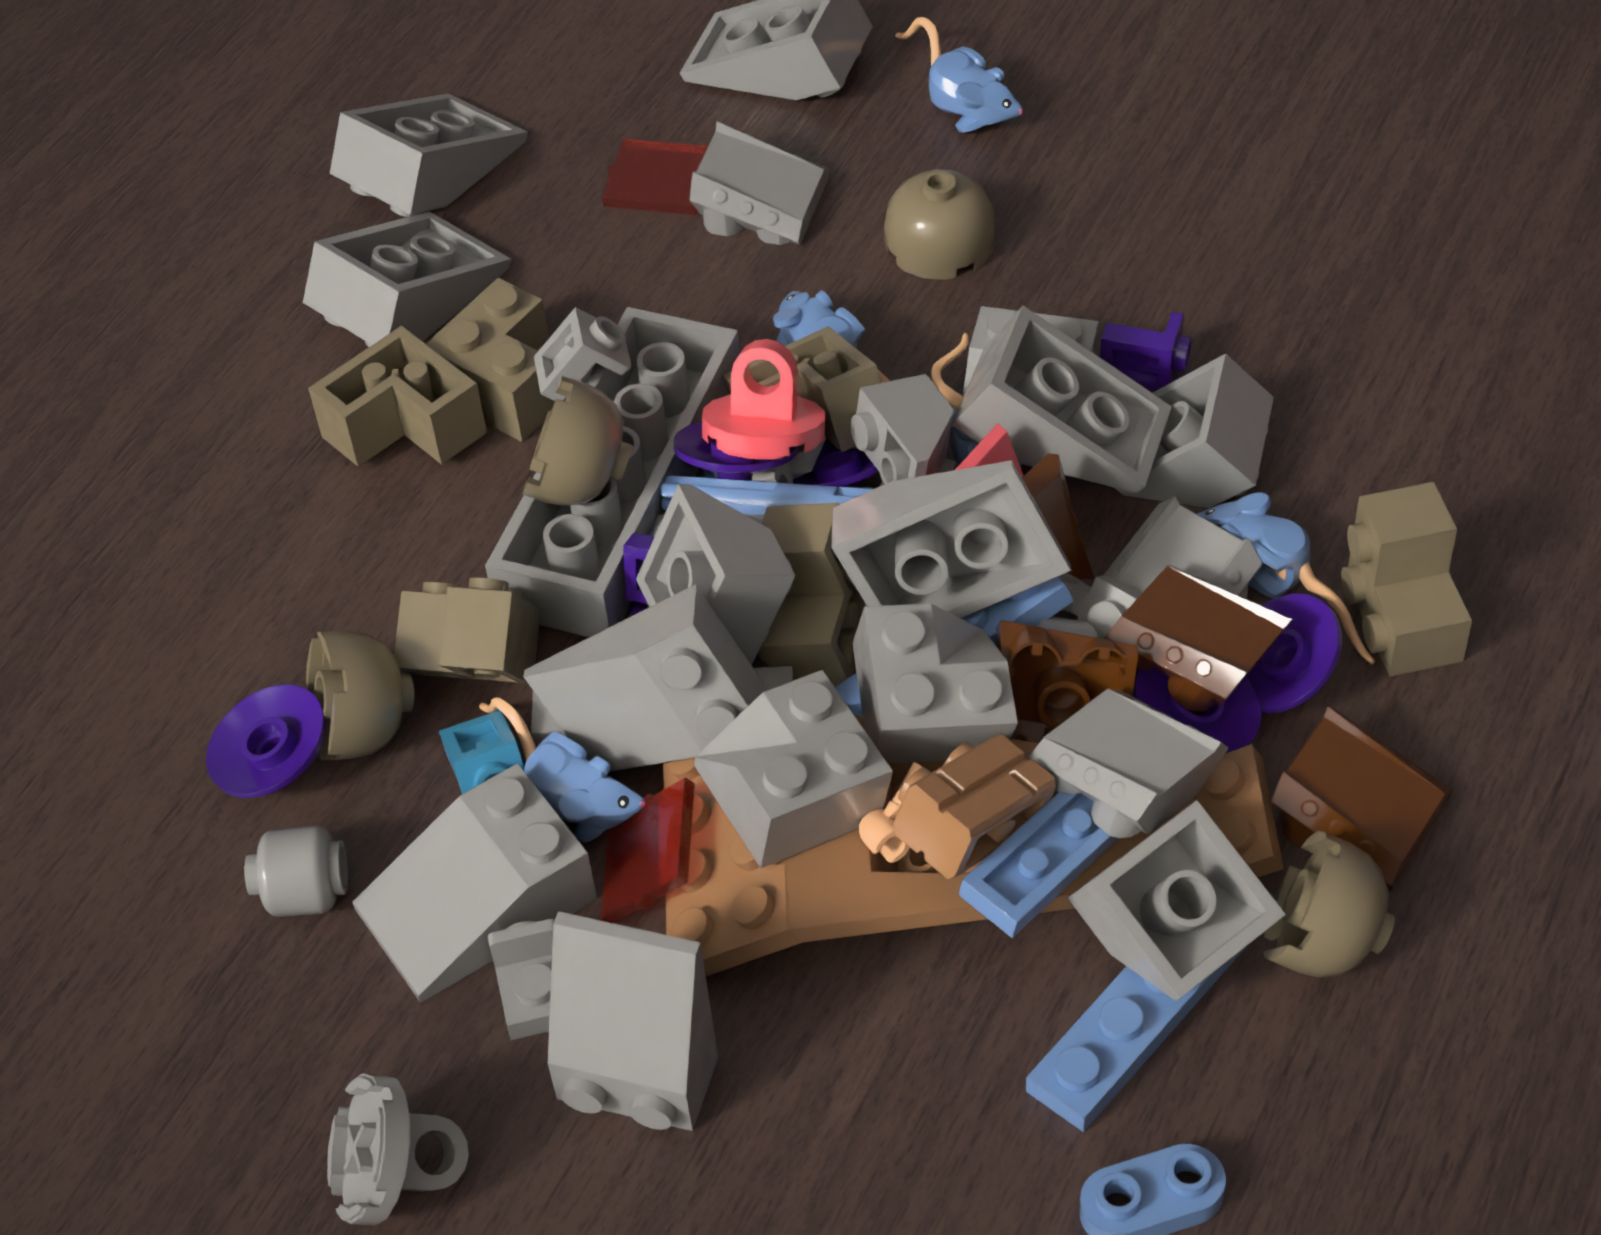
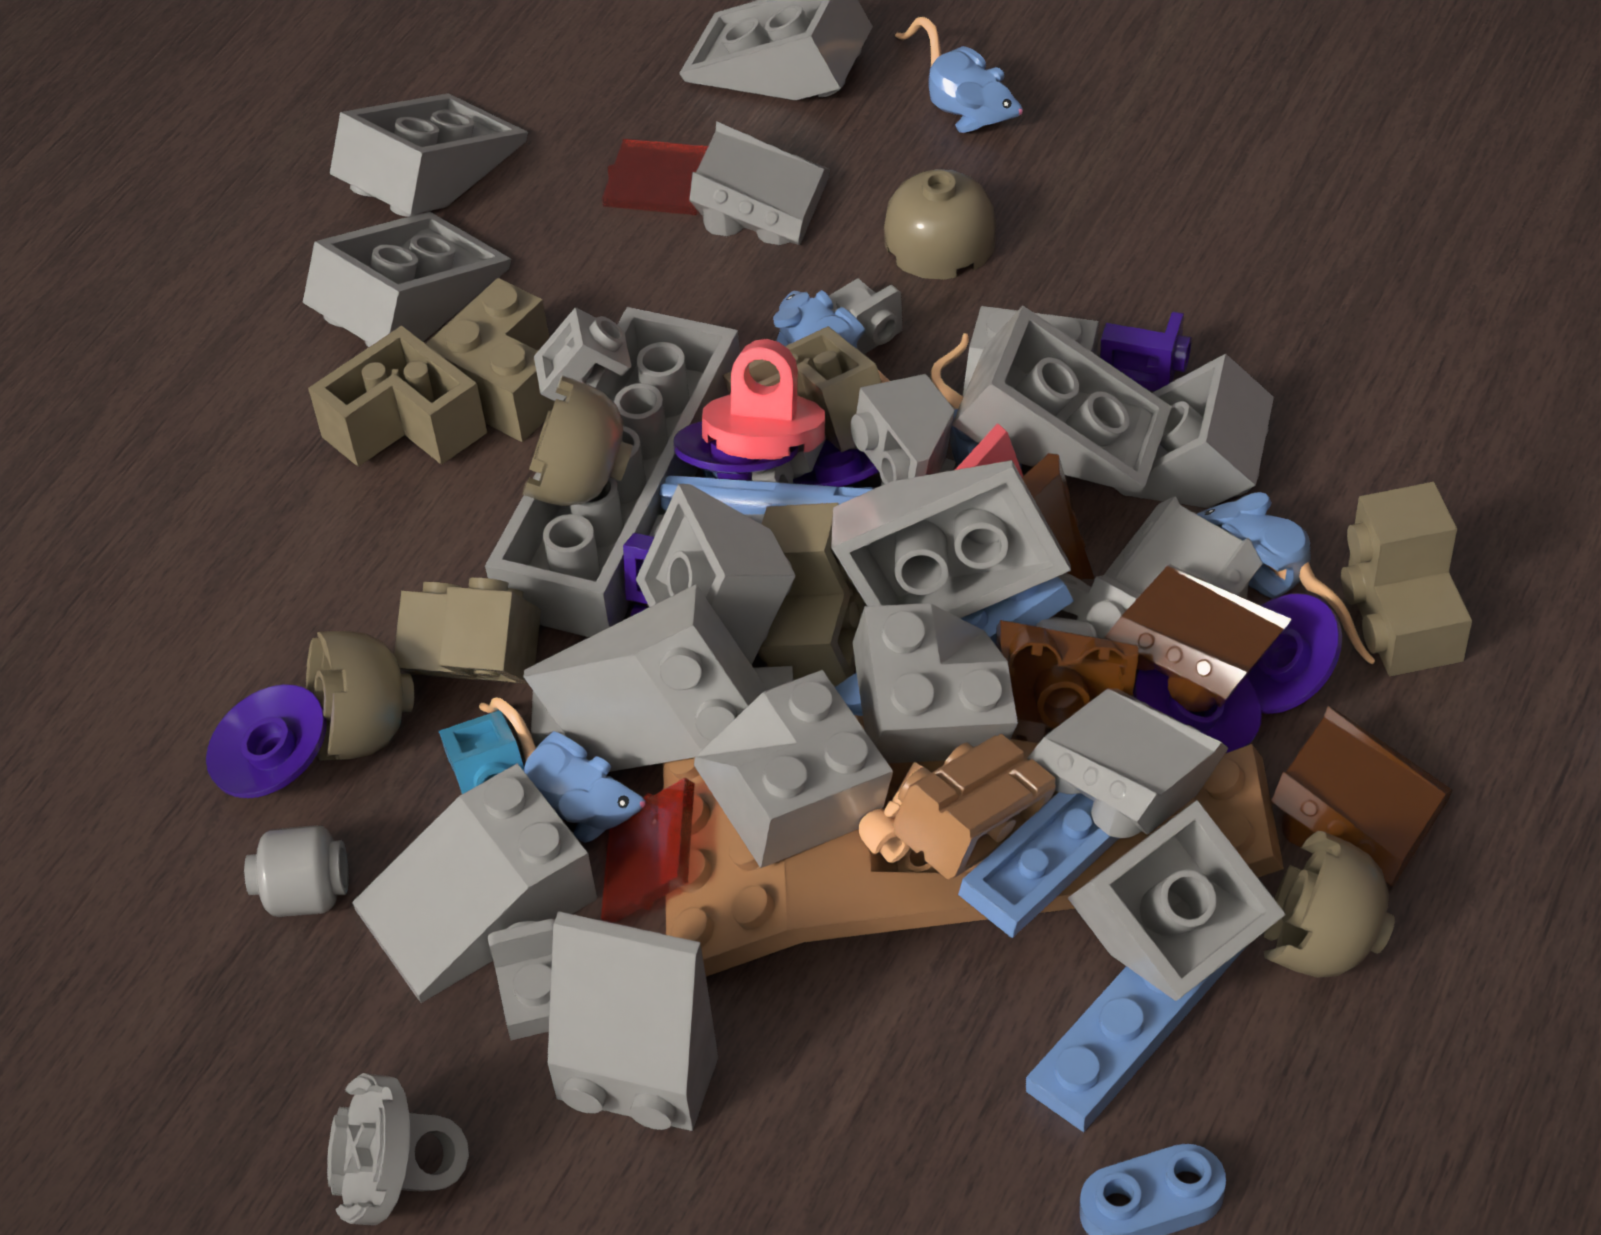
(877, 312): none -> light grey bracket

